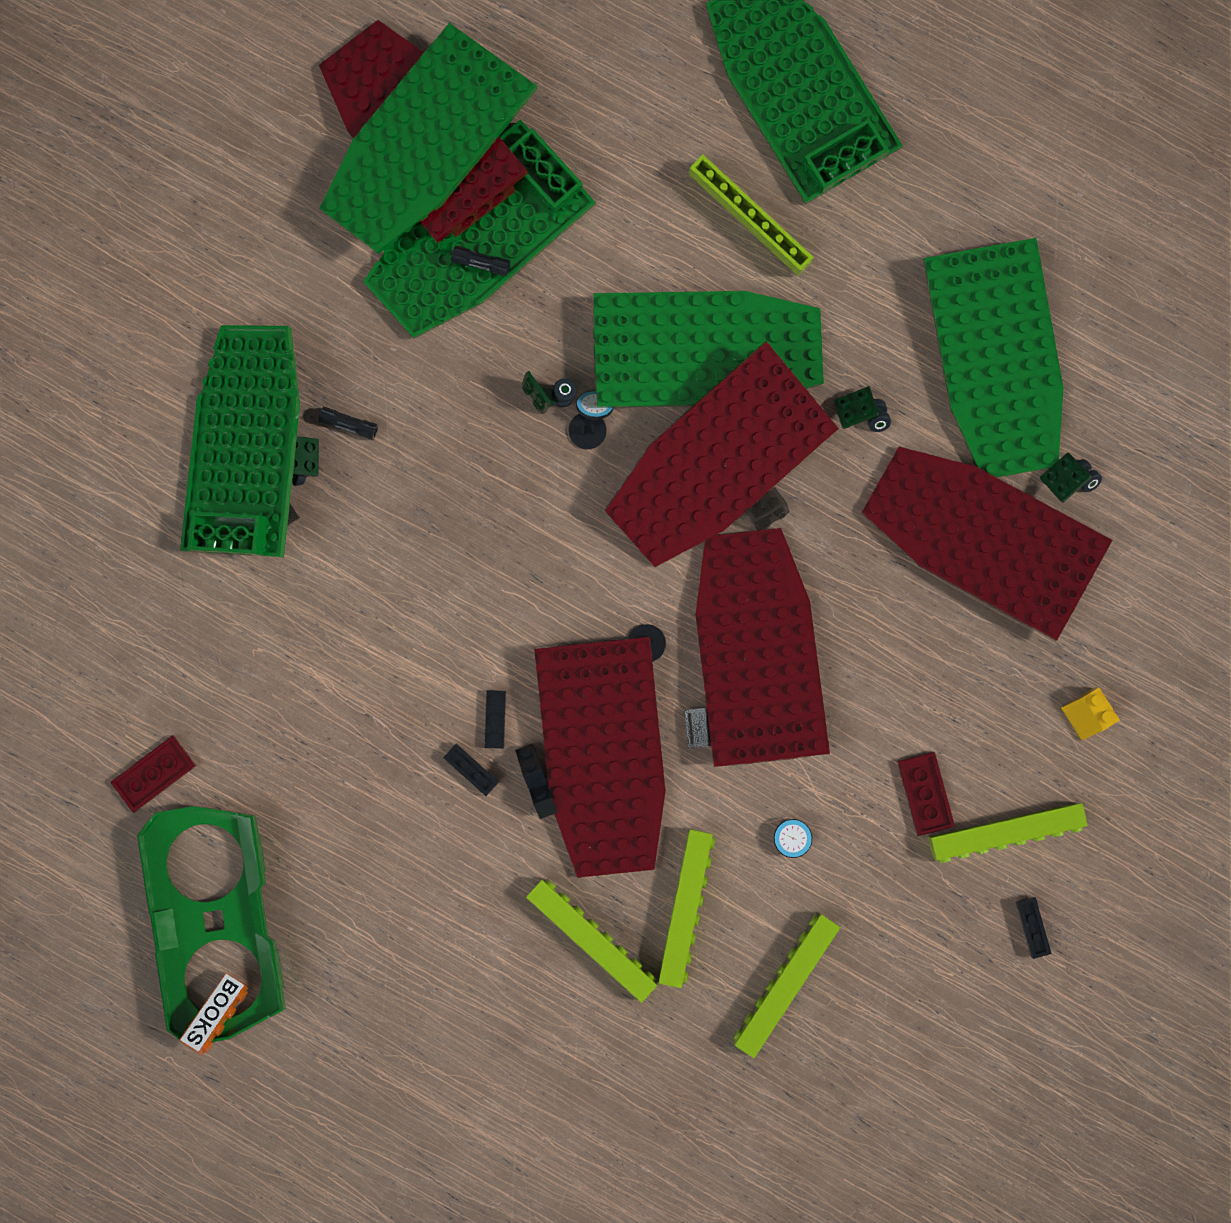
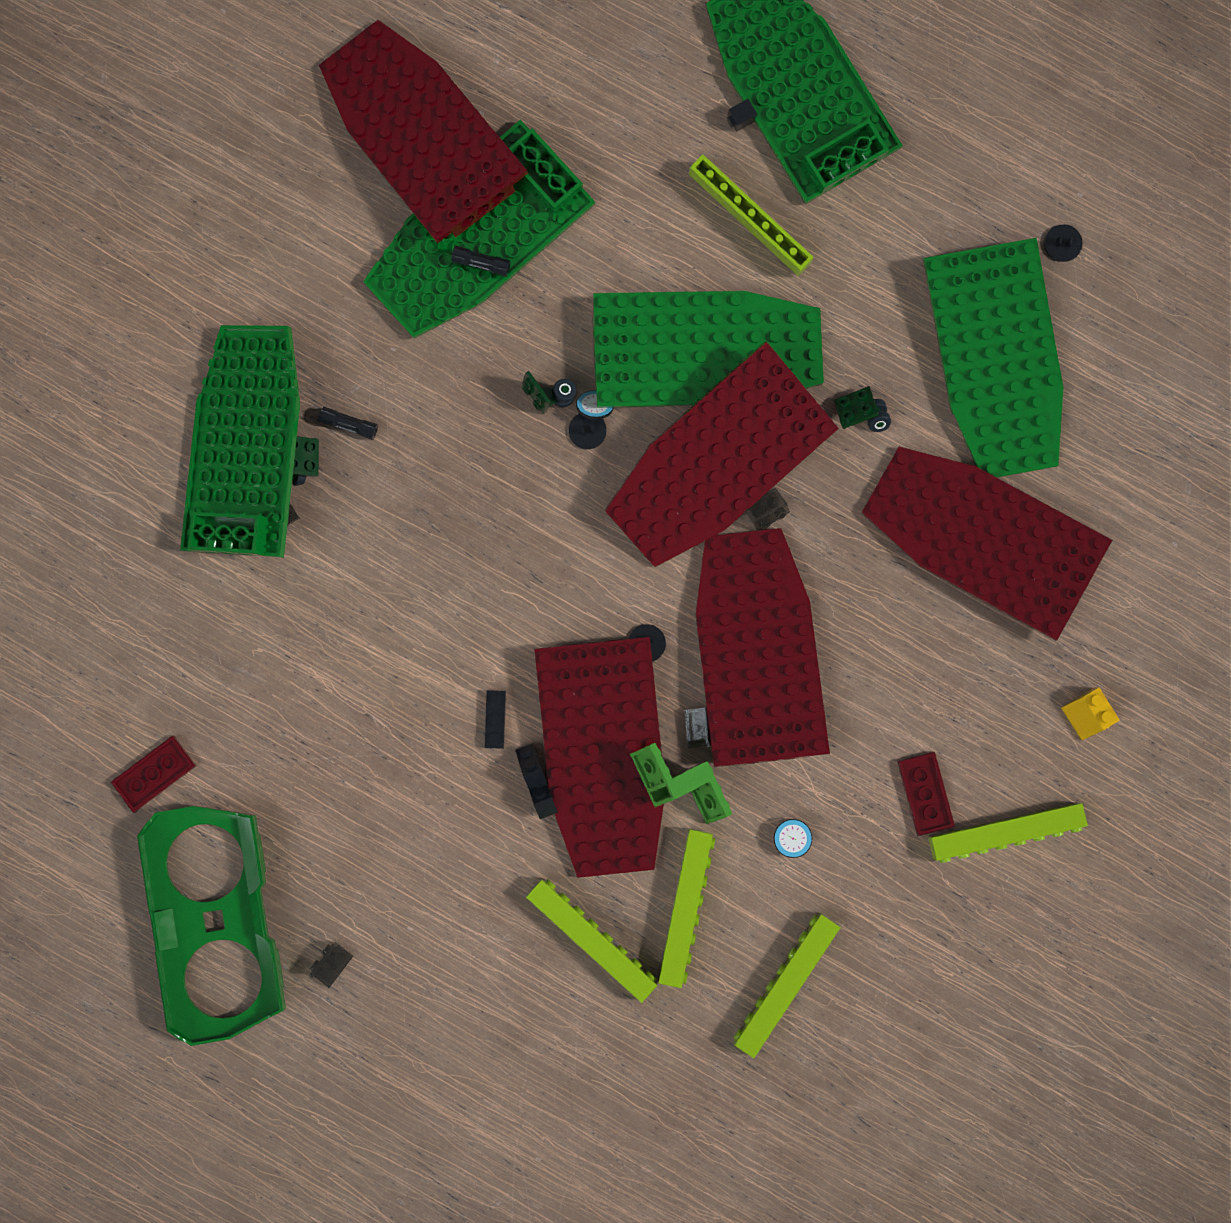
(213, 1014): brick -> none
(331, 965): none -> clear smoke bracket
(424, 139): green wing -> none
(471, 769): black plate -> none
(697, 780): none -> bright green bracket
(741, 115): none -> black brick
(1033, 927): black plate -> none
(1063, 243): none -> black piece
(1069, 476): dark green plate -> none

